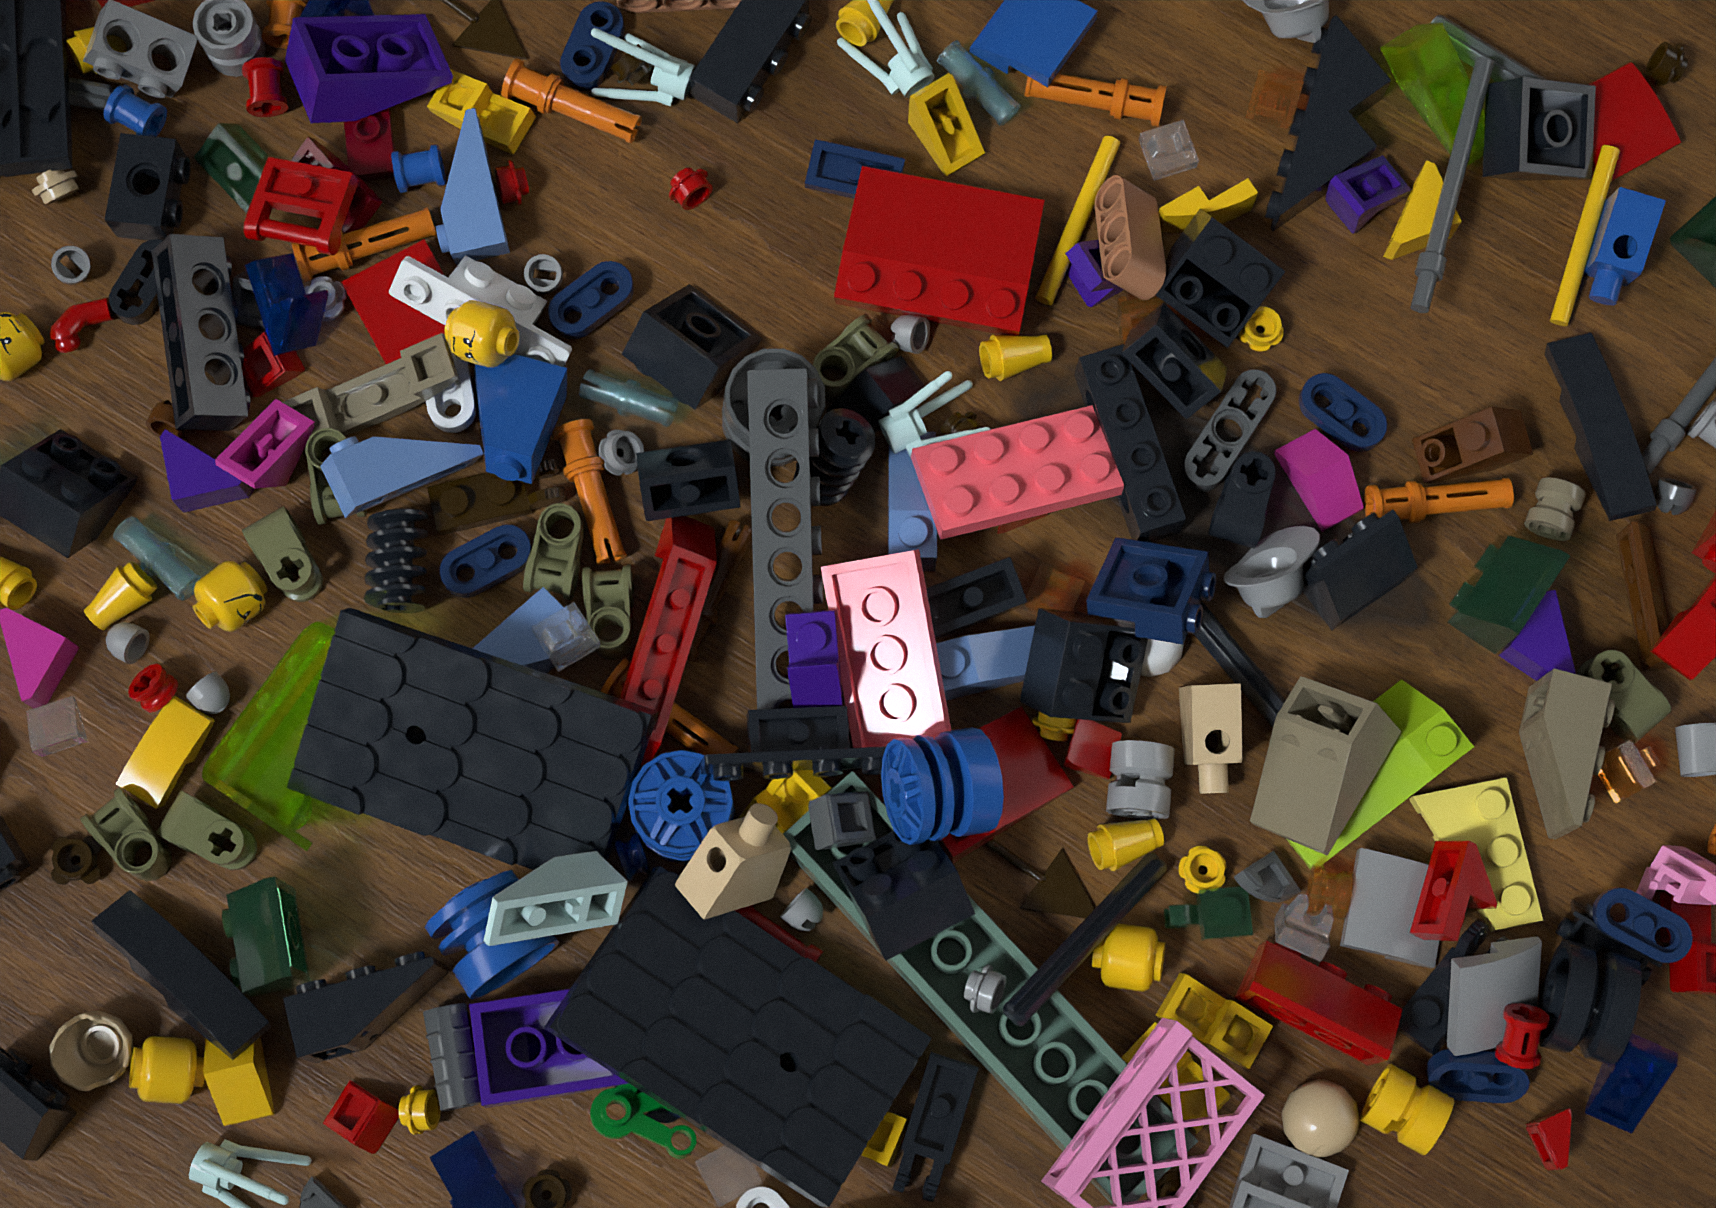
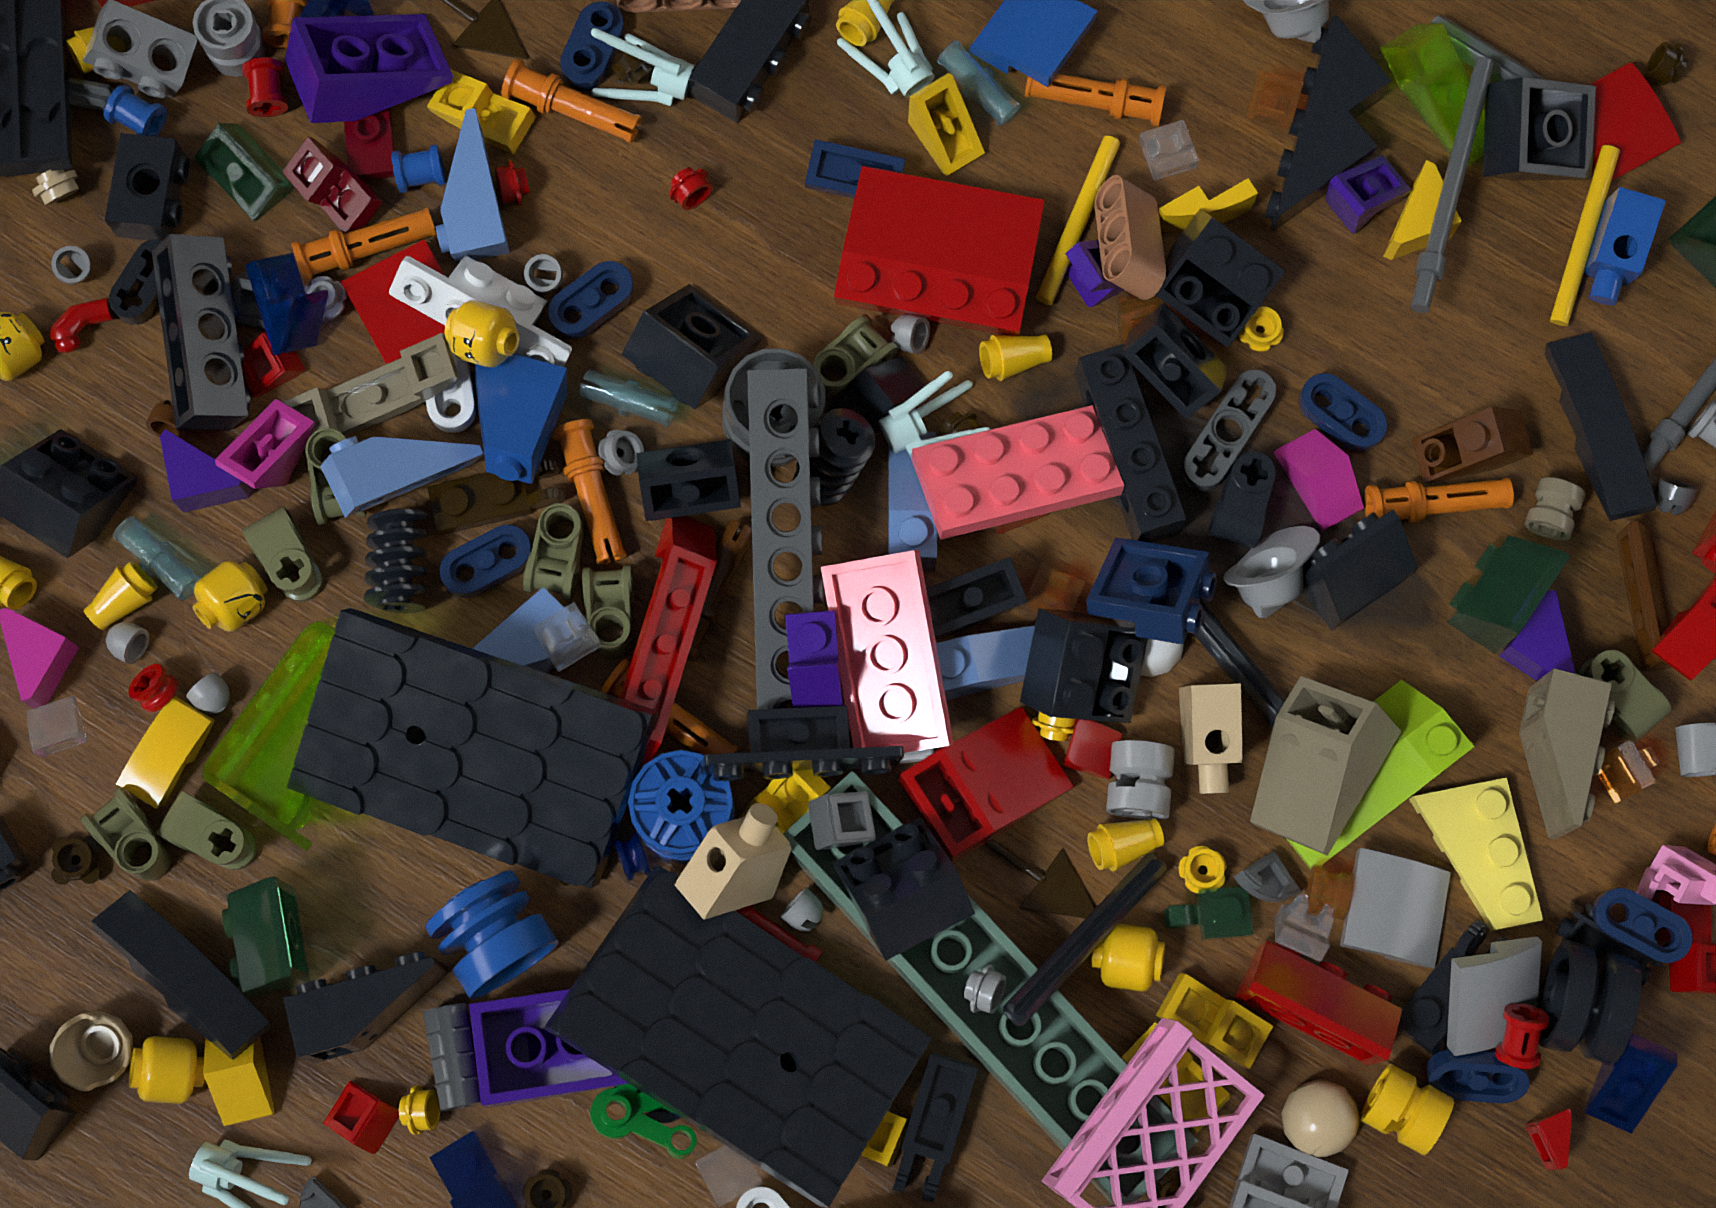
(302, 191): red plate -> none
(557, 899): light aqua slope -> none
(942, 785): blue wheel -> none
(1451, 885): red slope -> none

